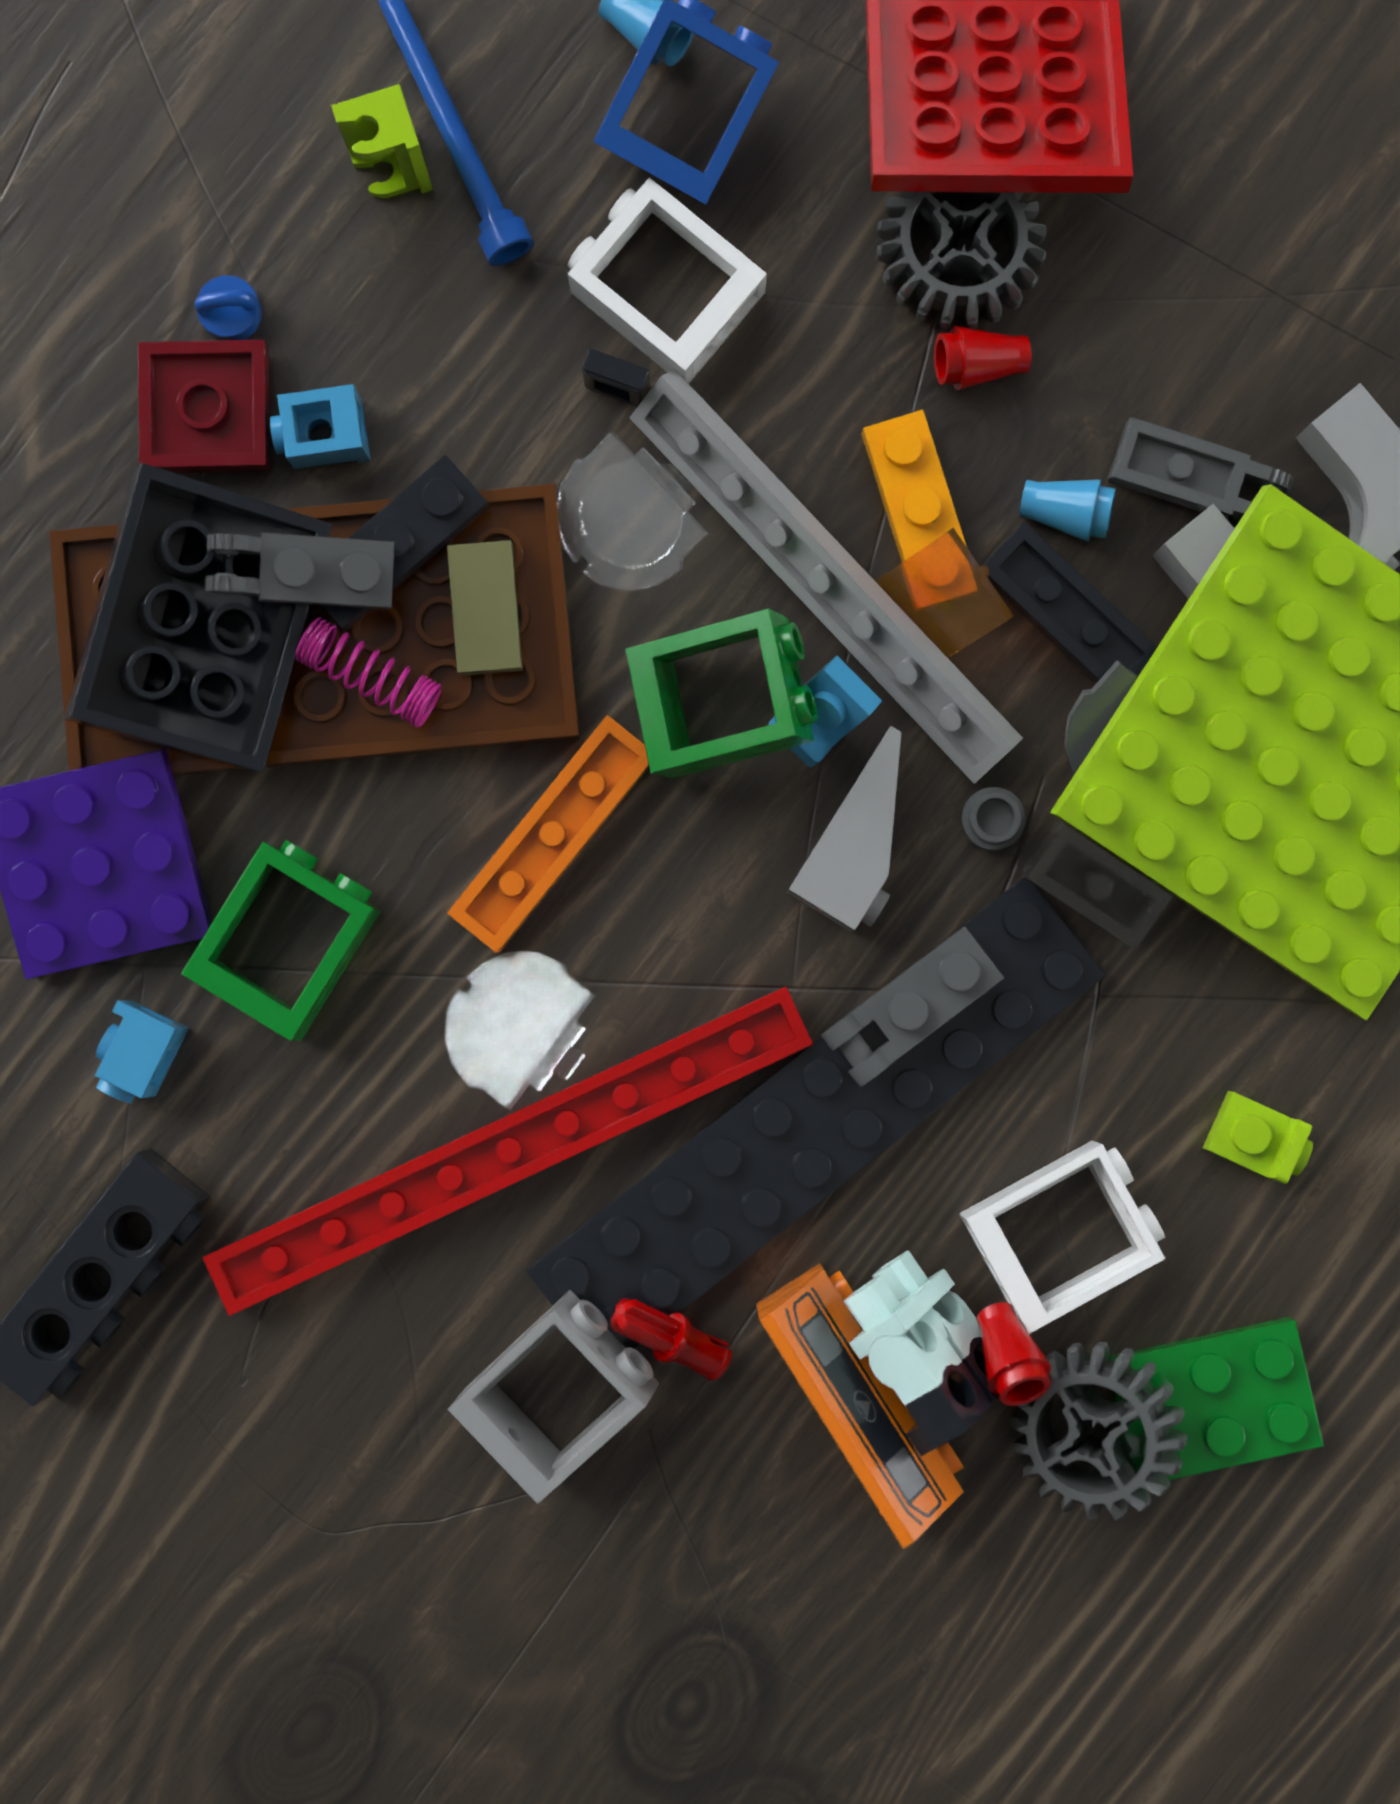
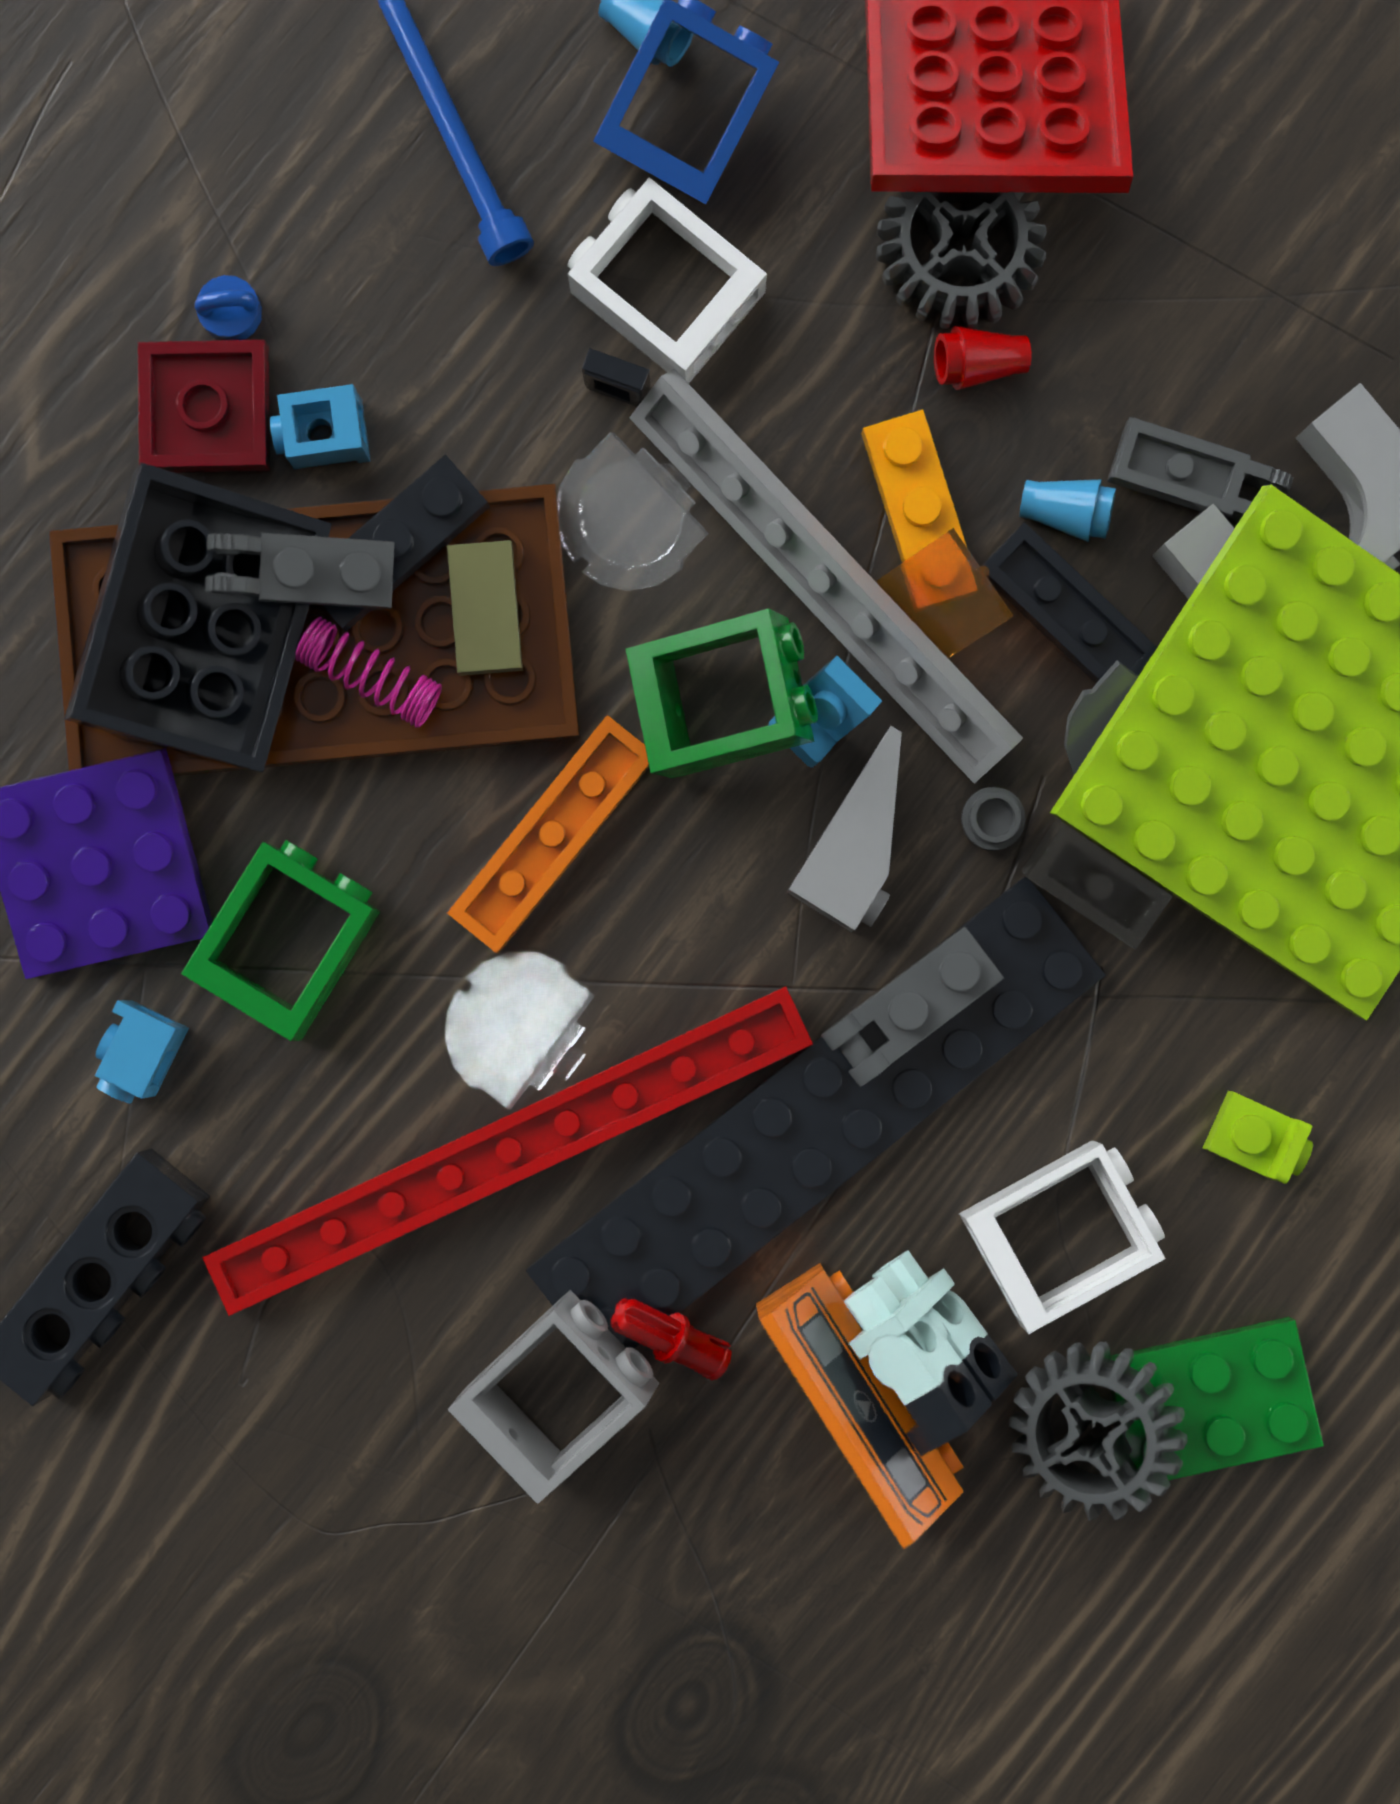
(381, 130): lime hinge -> none
(1012, 1358): red cone -> none

